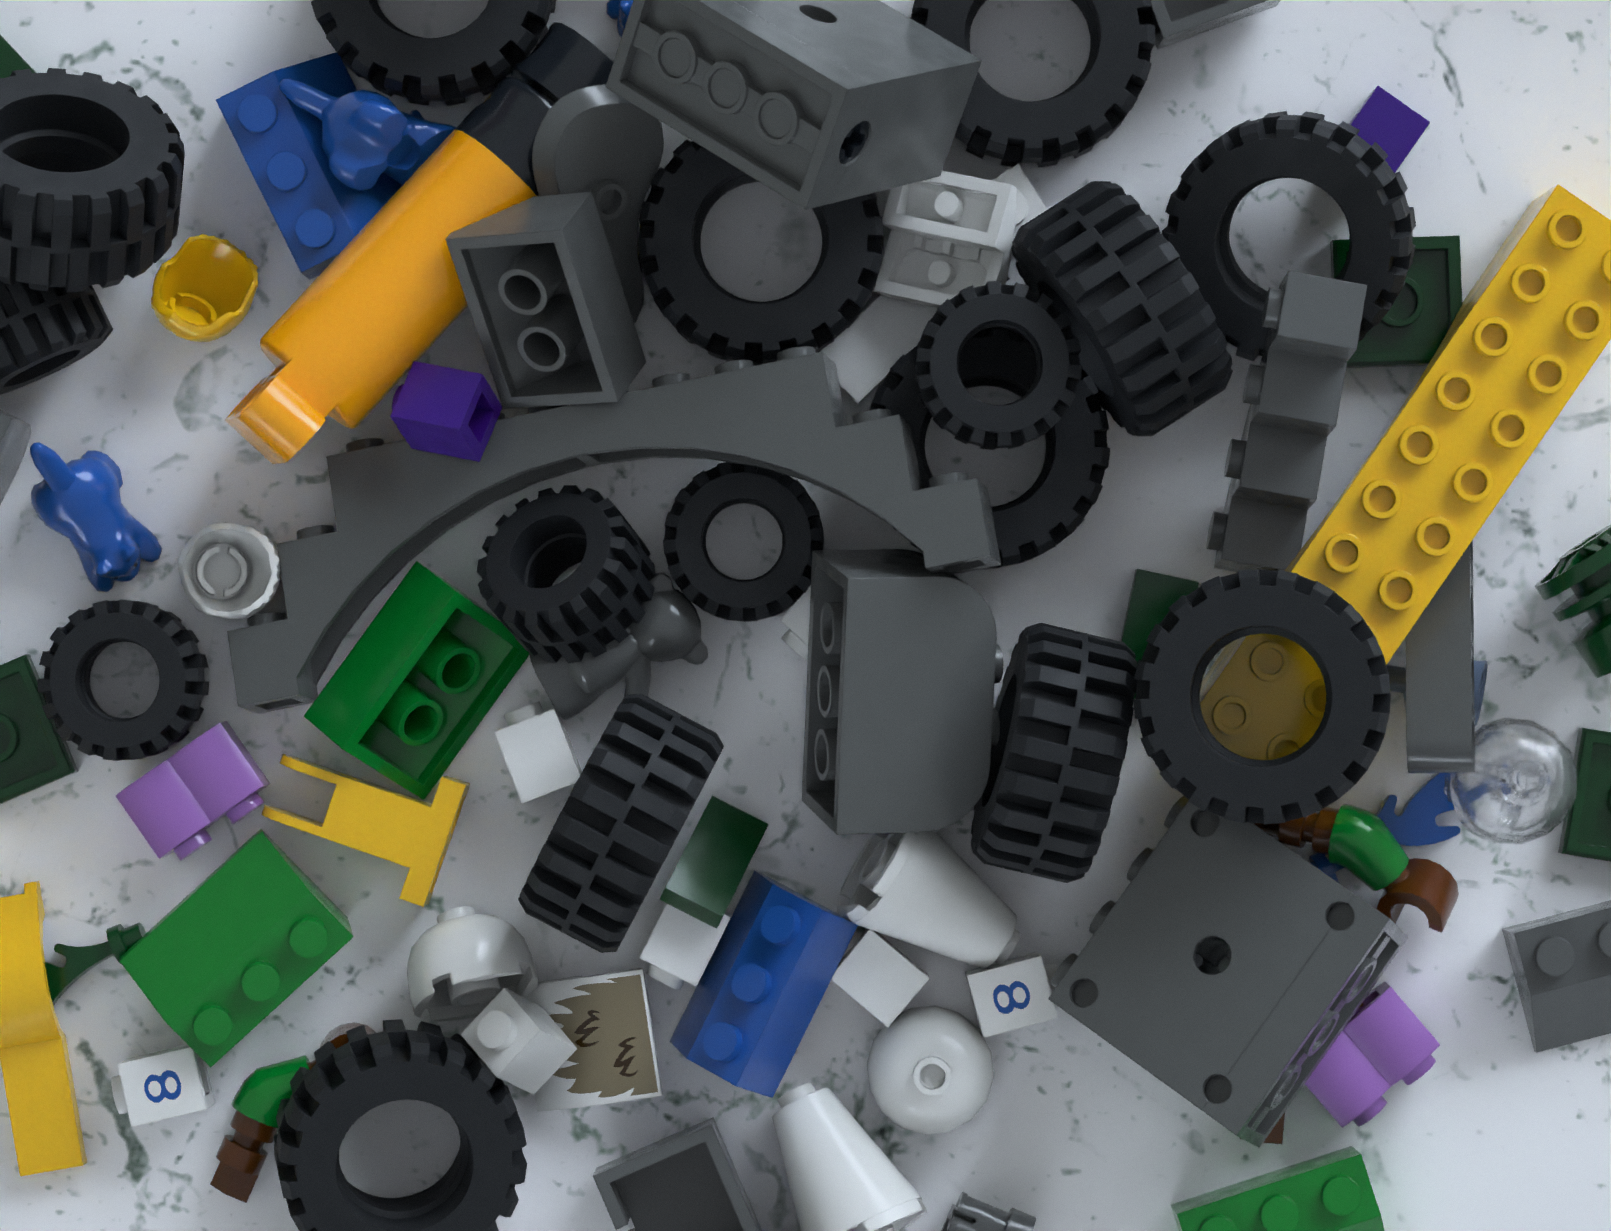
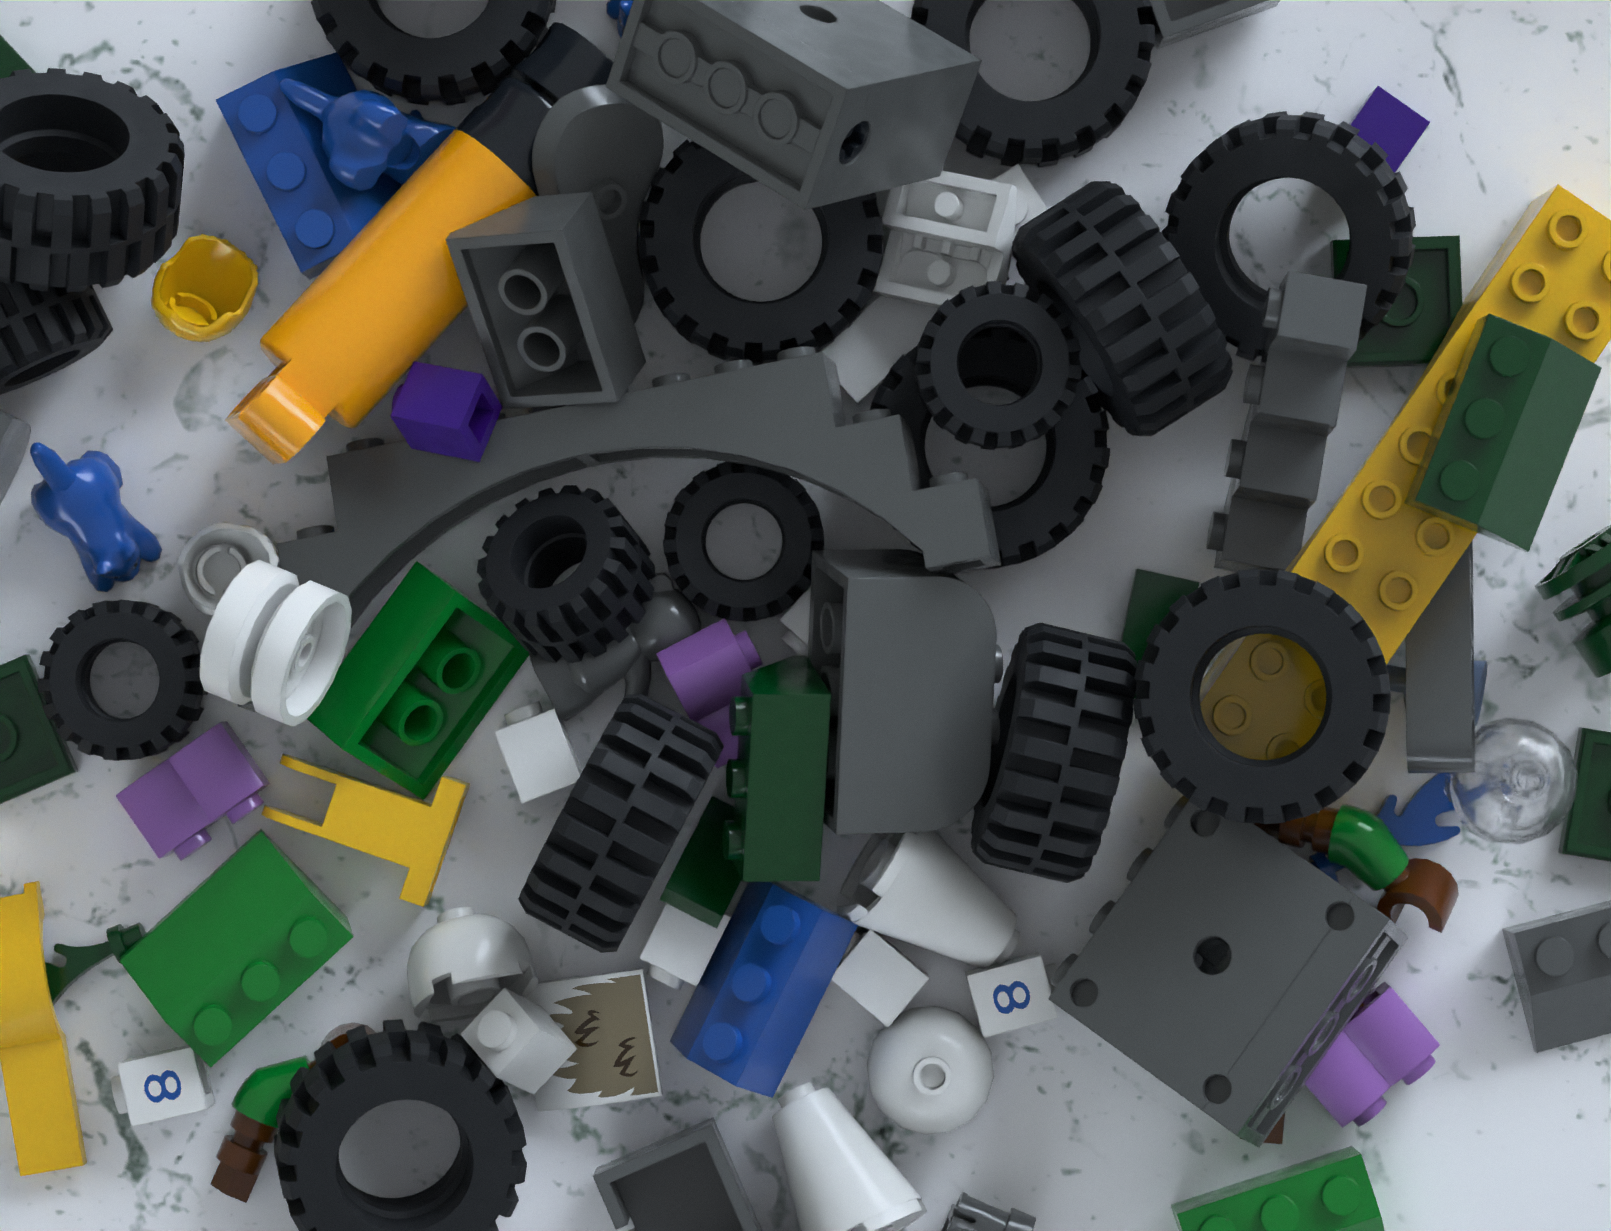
(275, 642): none -> white wheel
(706, 675): none -> medium lavender brick
(778, 773): none -> dark green slope
(1503, 432): none -> dark green slope

